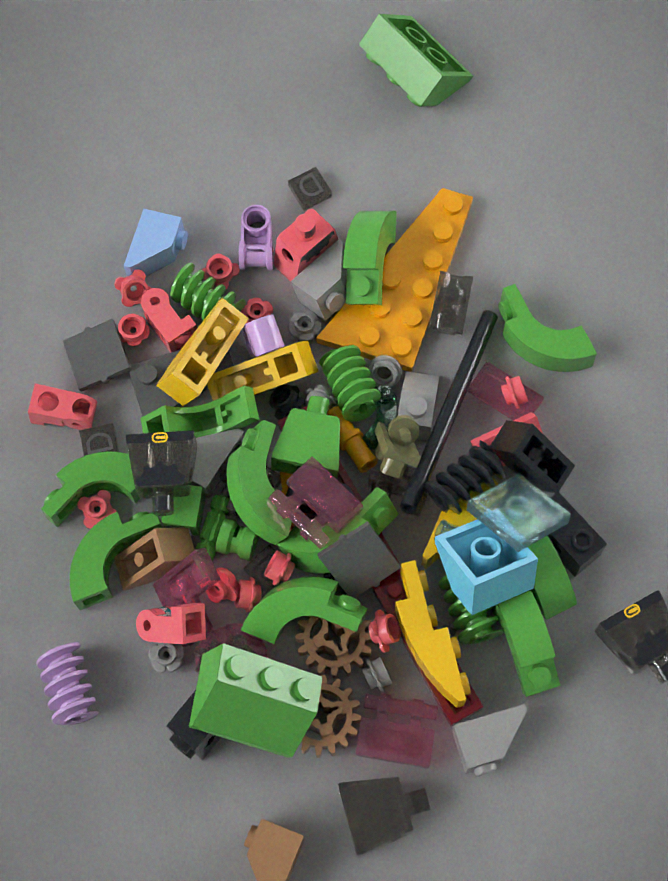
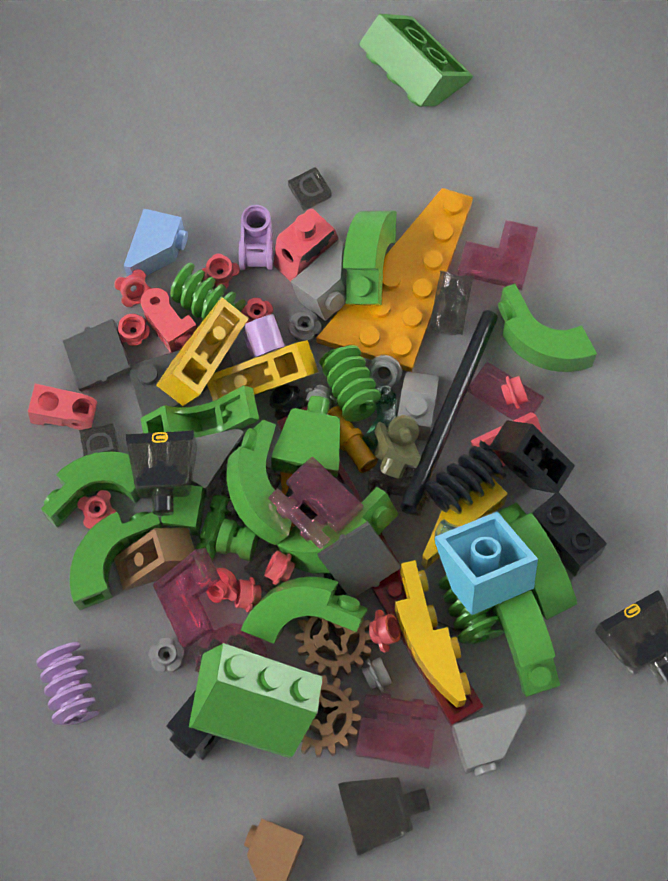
(173, 624): coral leg -> none
(503, 264): none -> clear pink plate
(518, 512): clear light blue tile -> none

